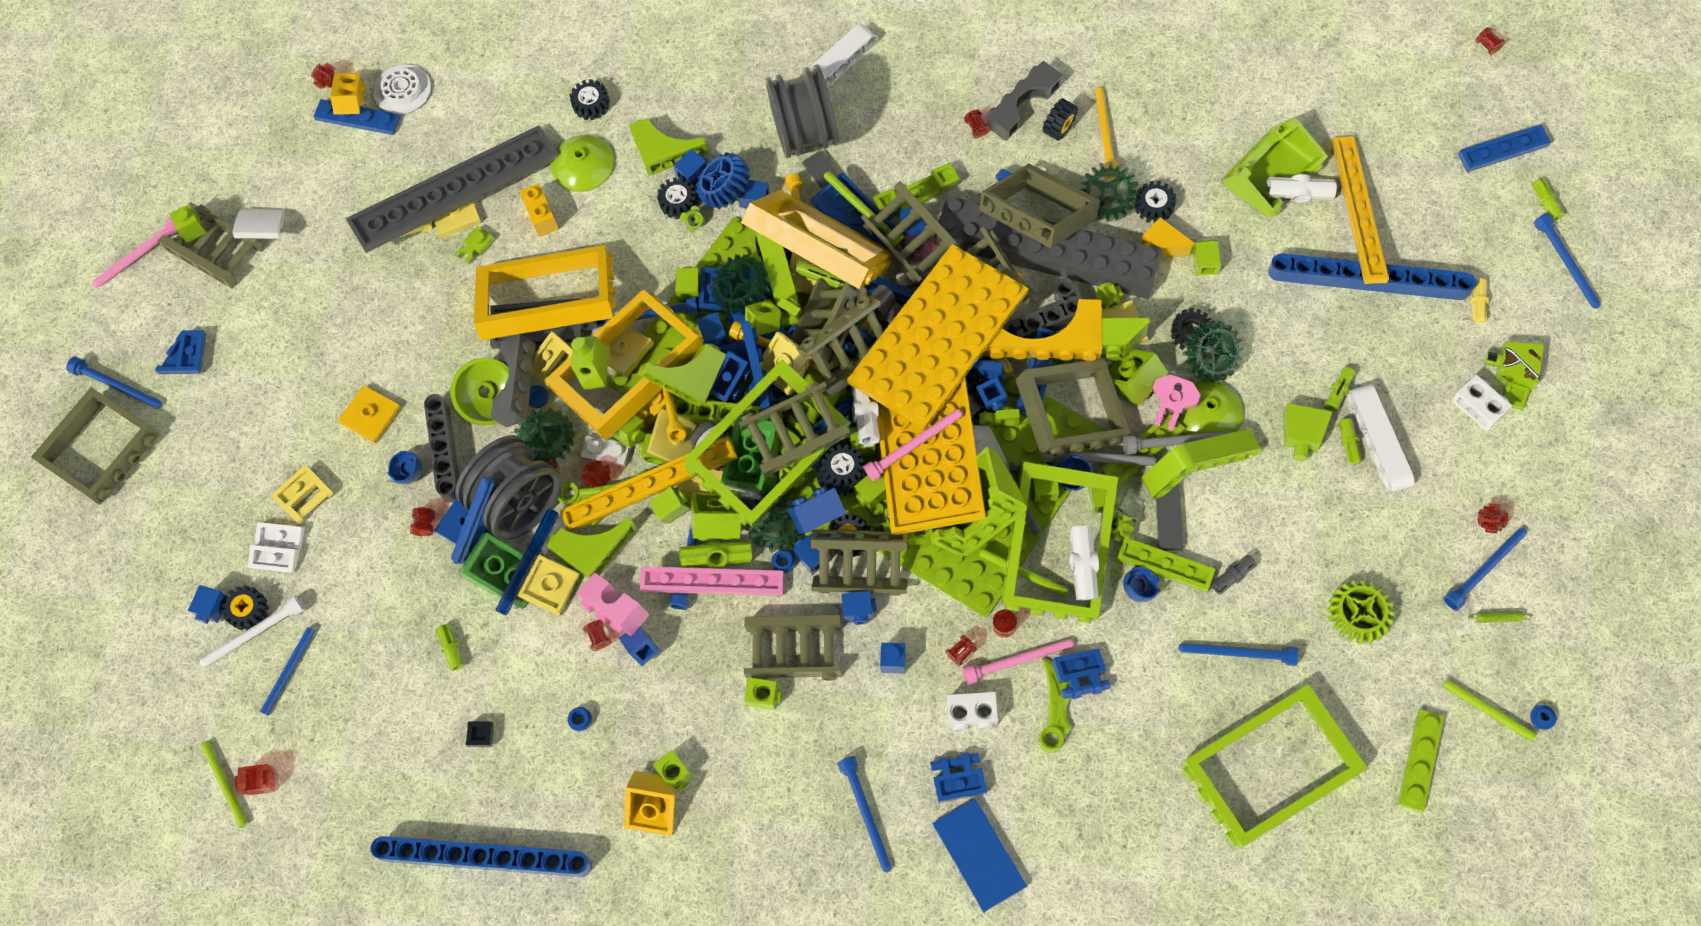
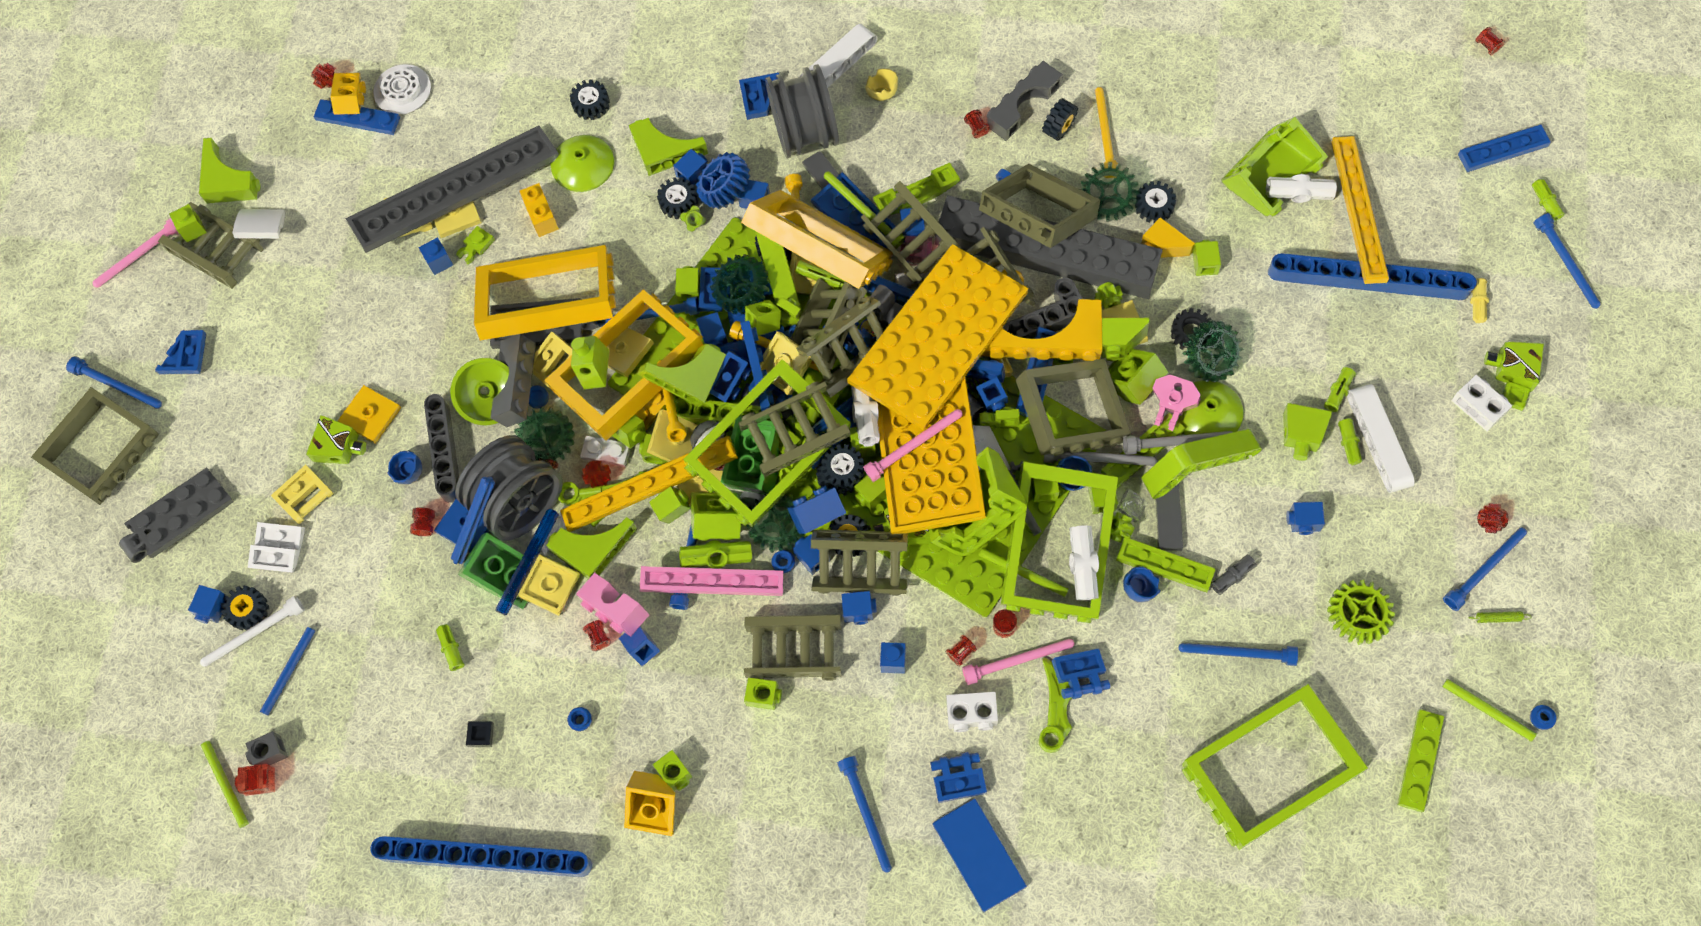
(174, 516): none -> dark grey hinge
(221, 182): none -> lime arch
(275, 753): none -> dark grey brick
(334, 442): none -> lime torso
(435, 256): none -> blue brick
(756, 96): none -> blue wing
(882, 85): none -> light yellow hair
(1306, 517): none -> blue brick

